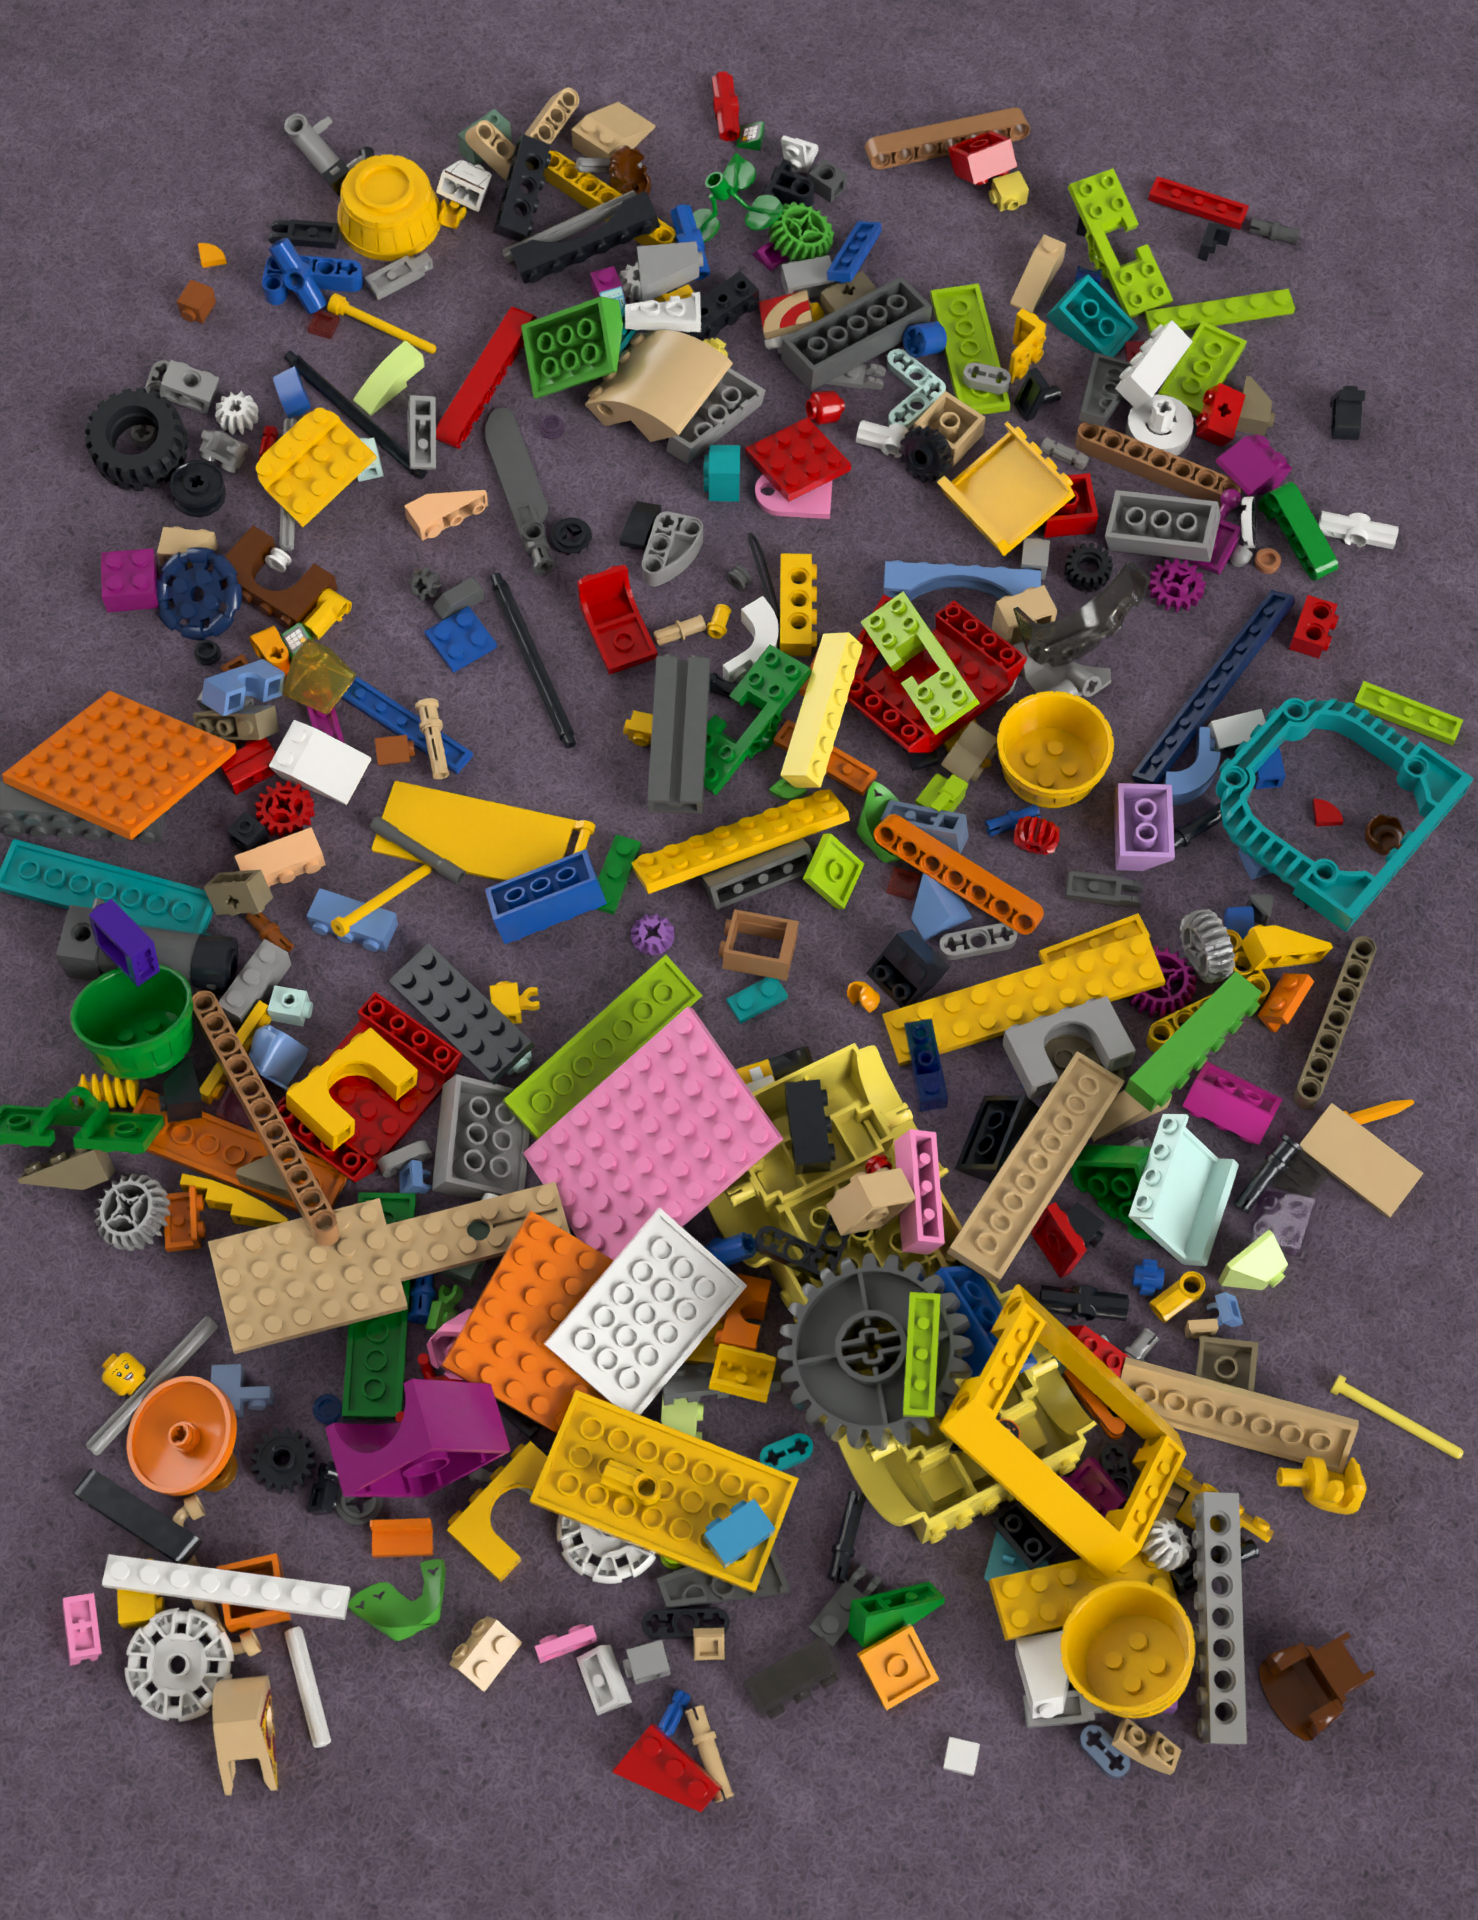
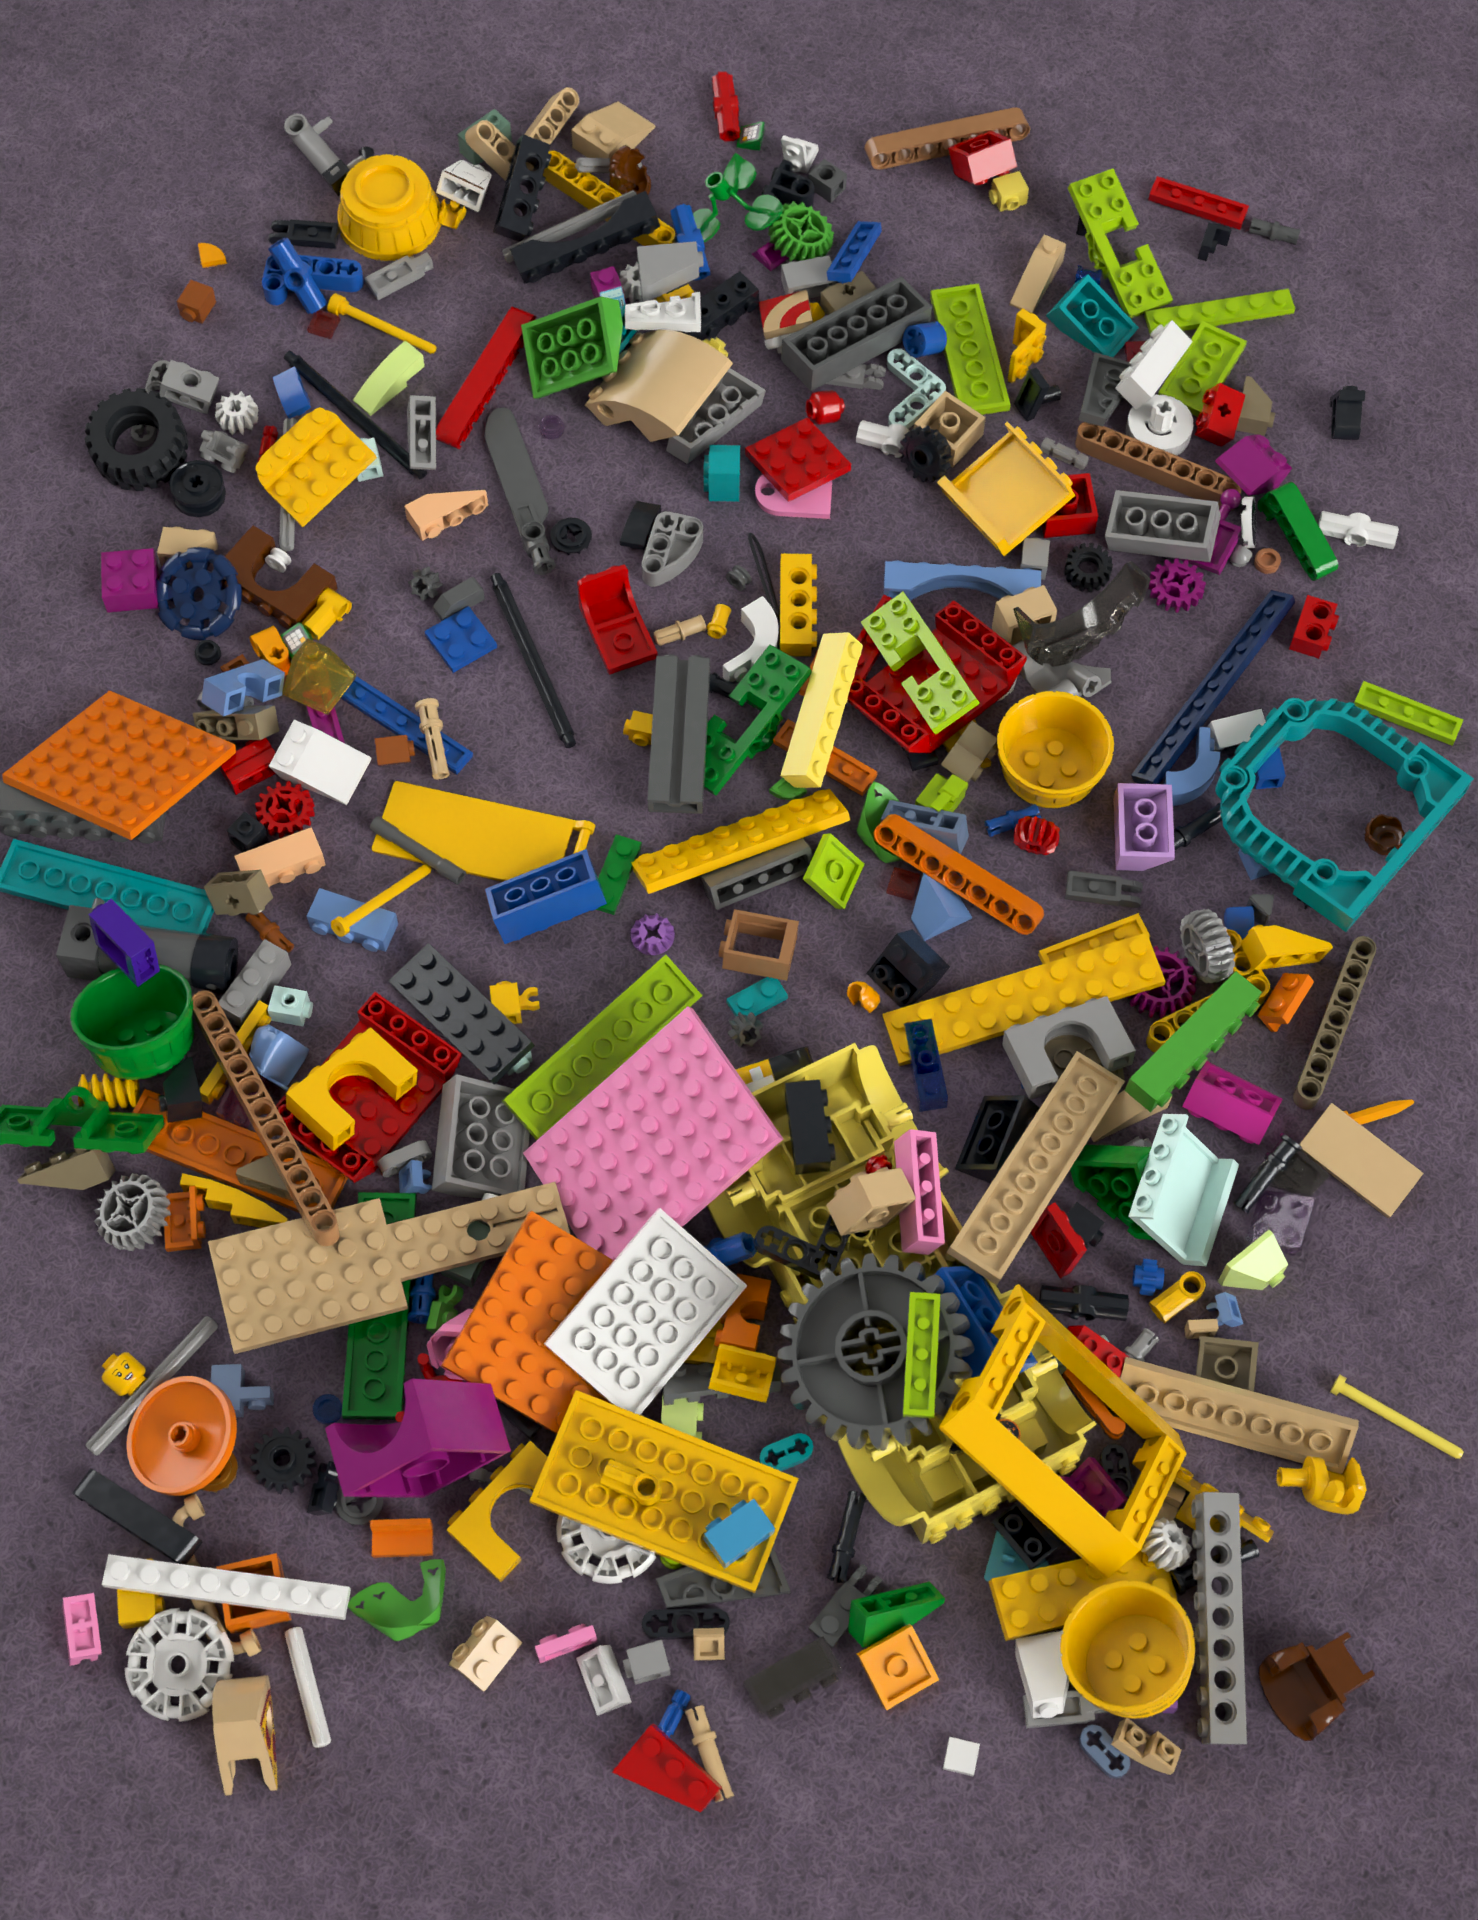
(745, 1029): none -> dark grey gear
(957, 938): light grey beam -> none
(986, 378): light grey beam -> none
(1326, 813): red tile -> none

